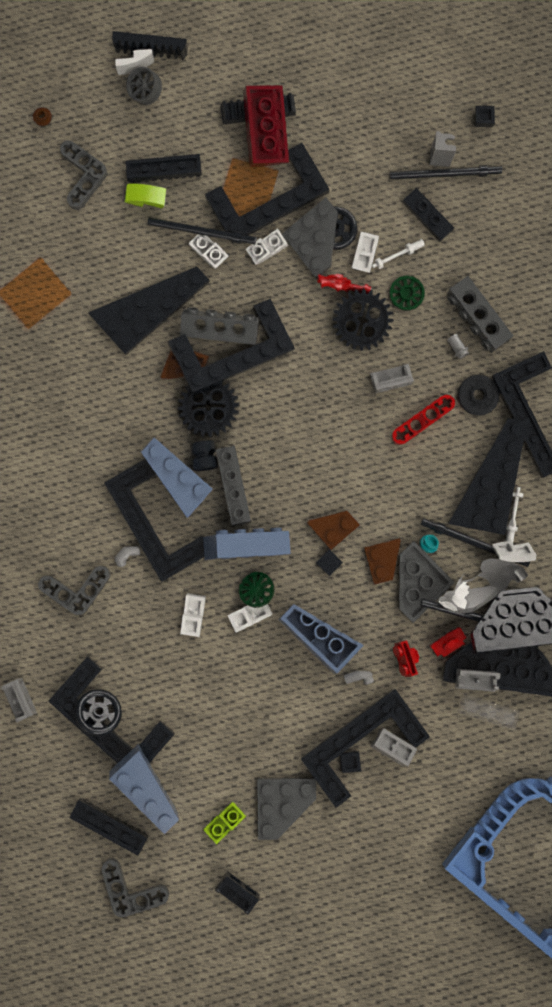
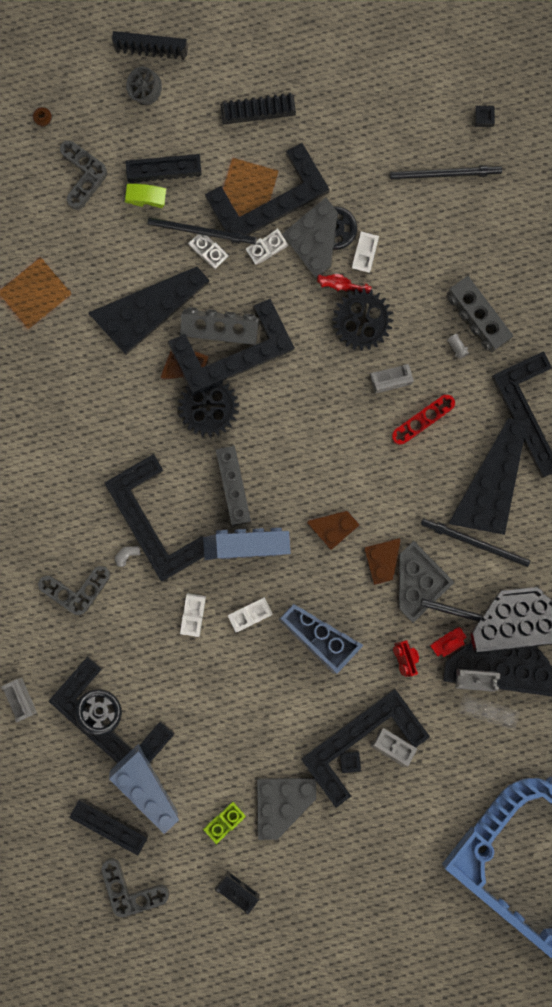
(140, 59): white slope -> none
(179, 480): sand blue wedge -> none
(203, 454): black wheel -> none
(256, 589): dark green wheel -> none
(265, 125): dark red slope -> none
(329, 562): black tile -> none
(359, 675): light grey arm -> none
(407, 293): dark green wheel -> none
(410, 248): white piece -> none
(428, 214): black plate -> none
(429, 543): teal plate -> none
(441, 153): light grey hinge -> none
(475, 406): black wheel -> none
(496, 572): light grey animal -> none
(511, 528): white piece -> none
(514, 553): white slope -> none

